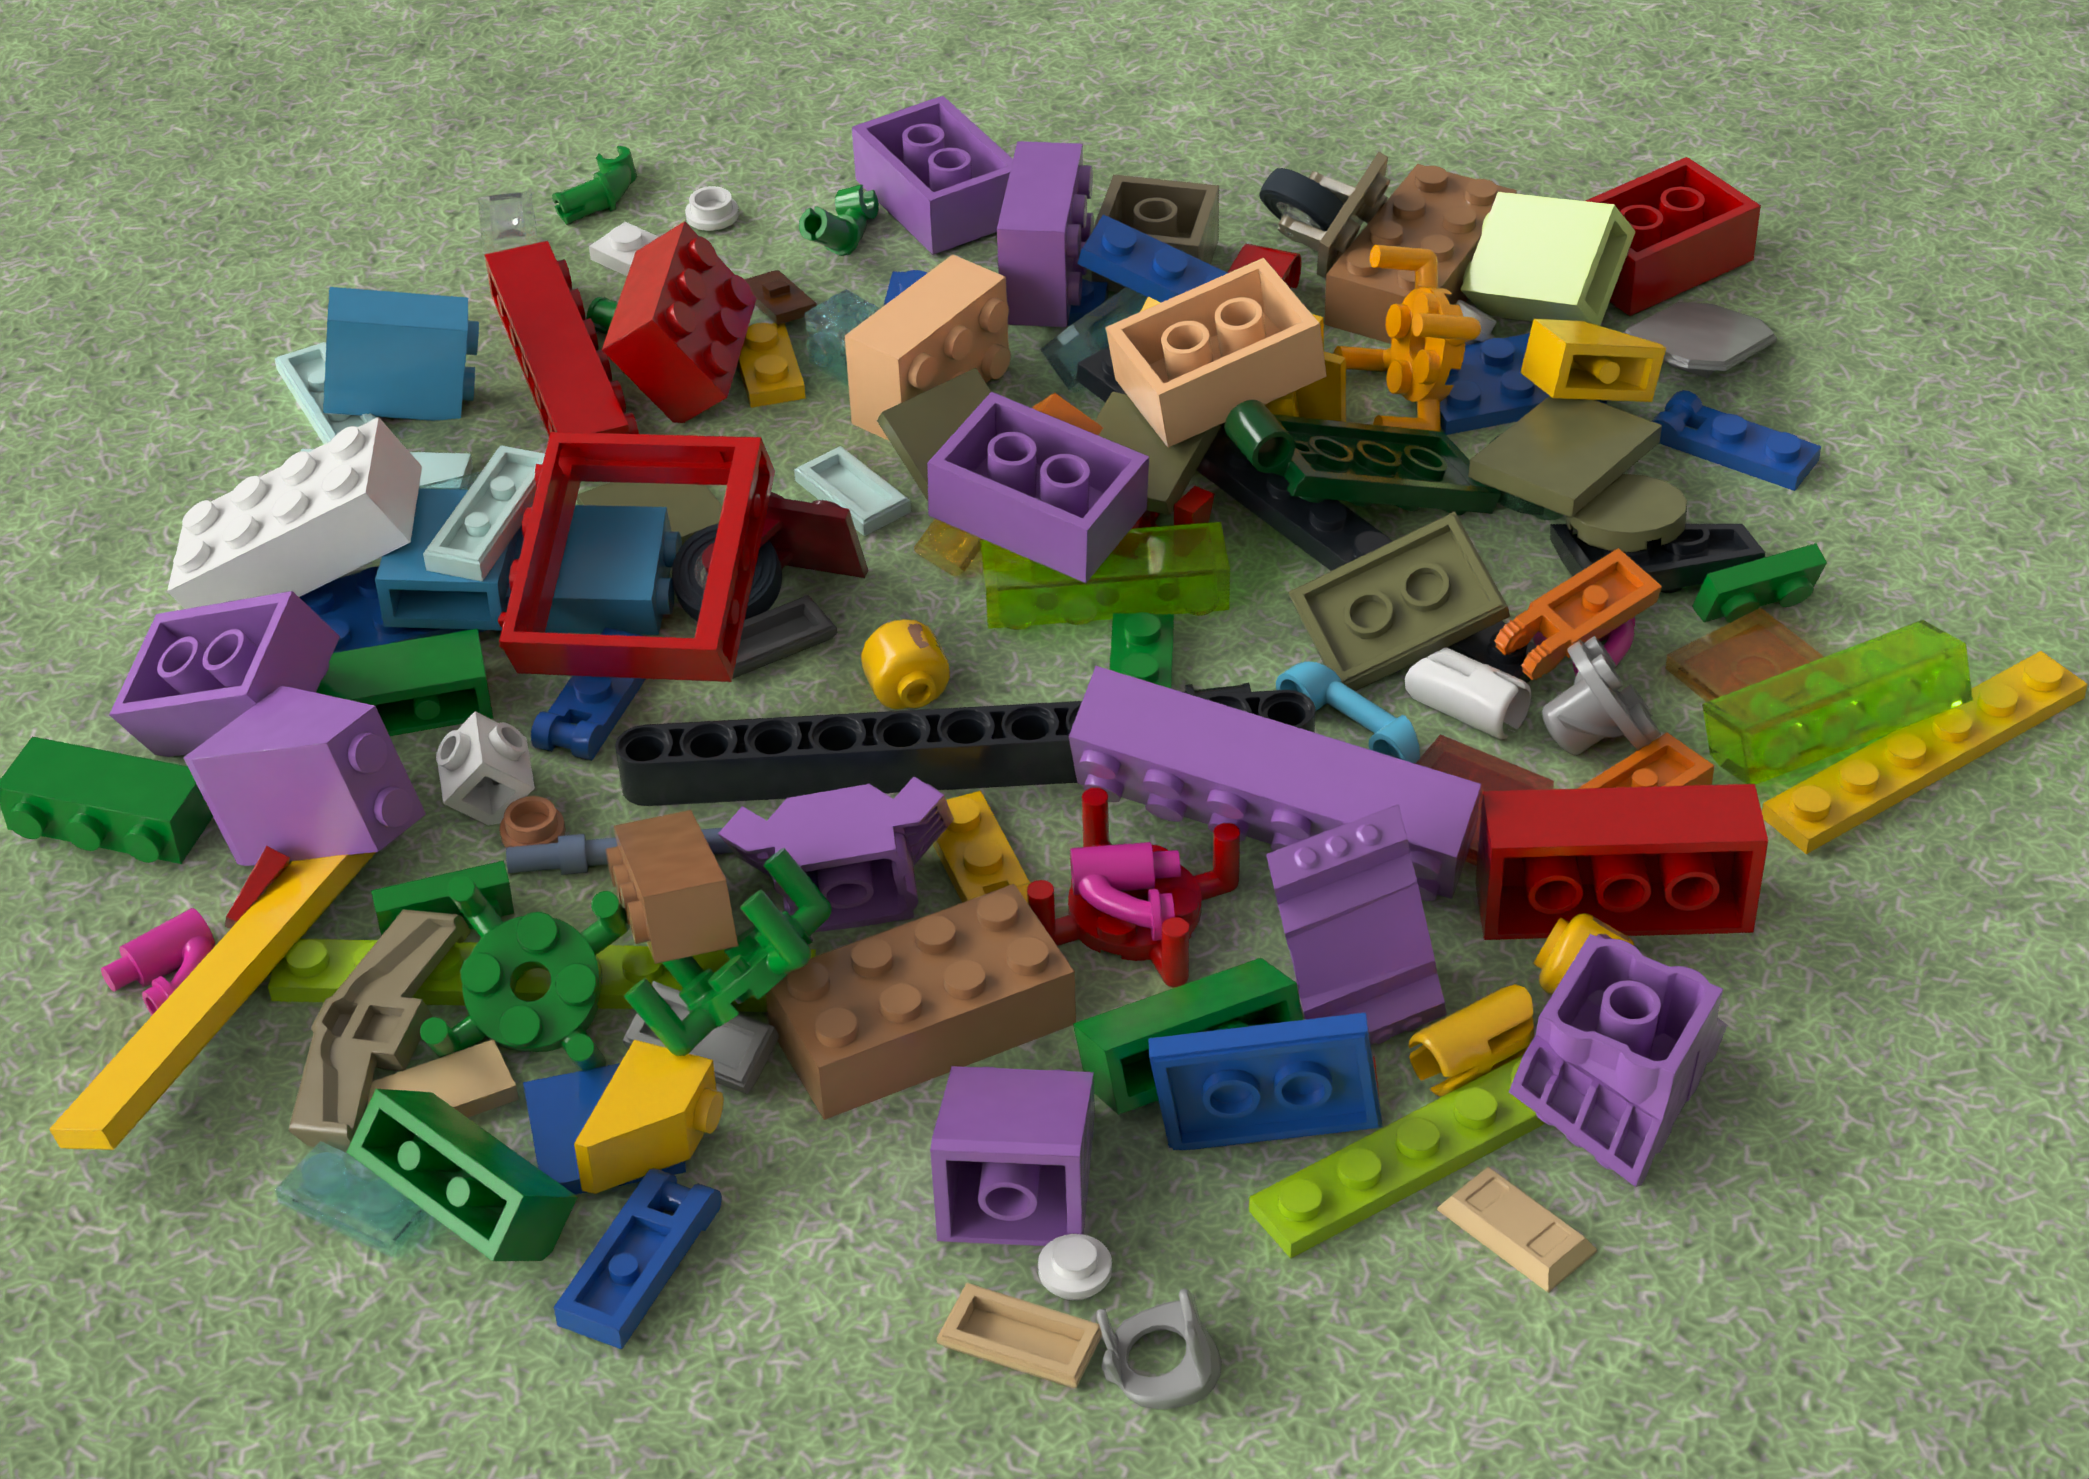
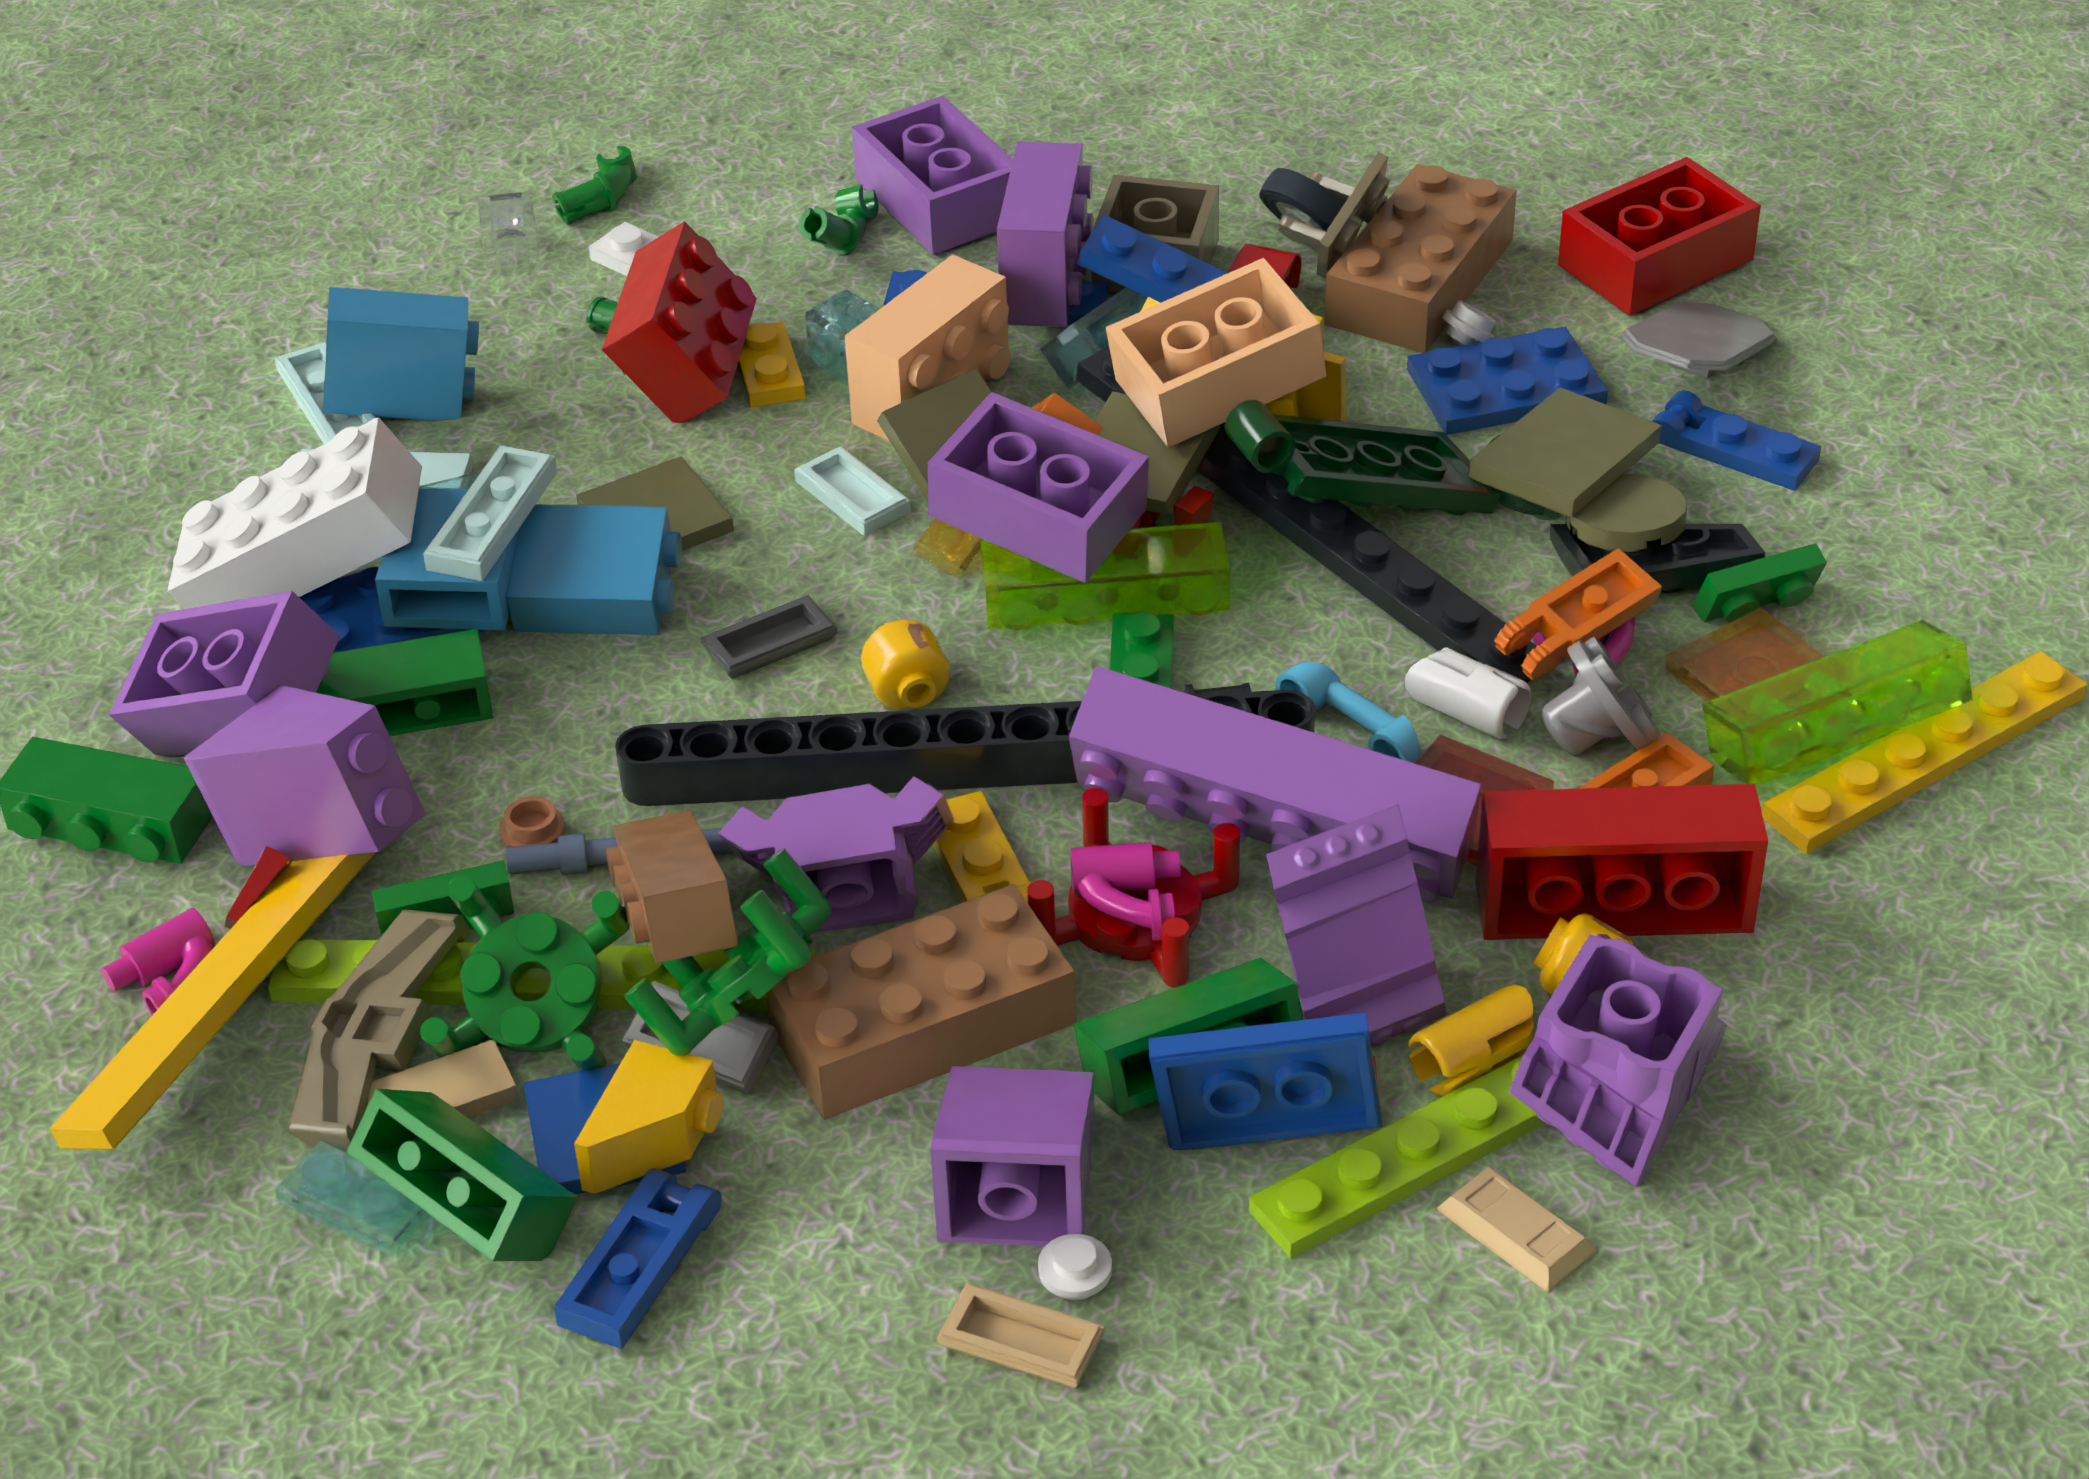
(484, 768): white brick -> none
(556, 343): red brick -> none
(592, 705): blue plate -> none
(638, 458): red window -> none
(711, 209): white plate -> none
(779, 297): reddish brown piece -> none
(793, 535): dark red plate -> none
(1183, 1385): light grey piece -> none
(1399, 603): olive tile -> none
(1424, 343): light orange plate -> none
(1547, 259): yellowish green brick -> none
(1591, 362): yellow slope -> none

